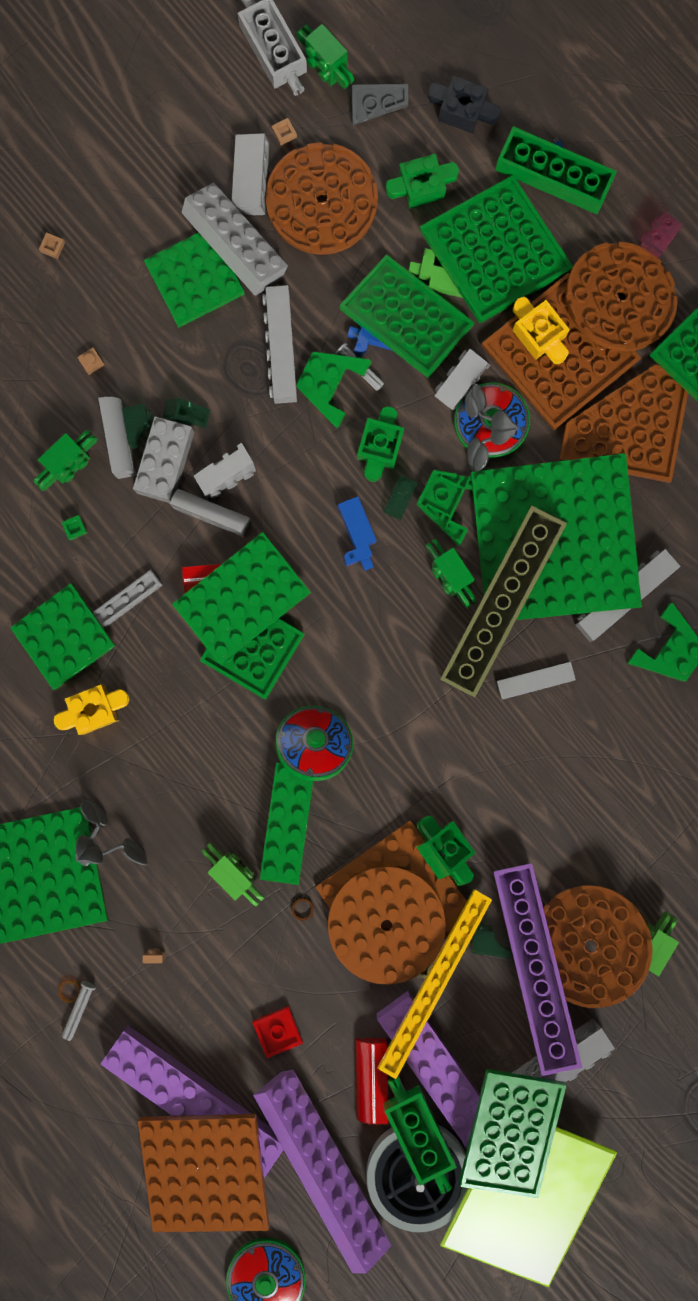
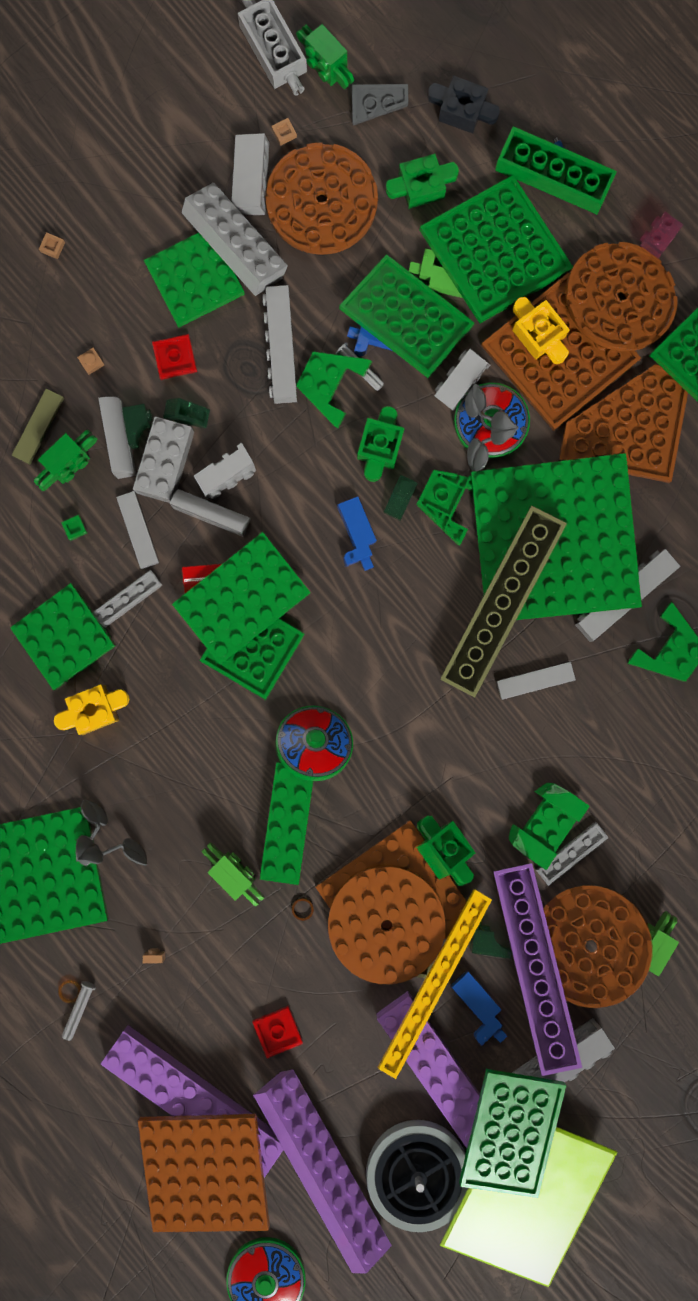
(38, 426): none -> olive tile
(137, 530): none -> light grey tile
(174, 356): none -> red tile
(370, 1081): red brick -> none
(419, 1135): green brick -> none
(451, 572): green brick -> none
(481, 1005): none -> blue piece
(548, 824): none -> green piece
(573, 853): none -> light grey tile

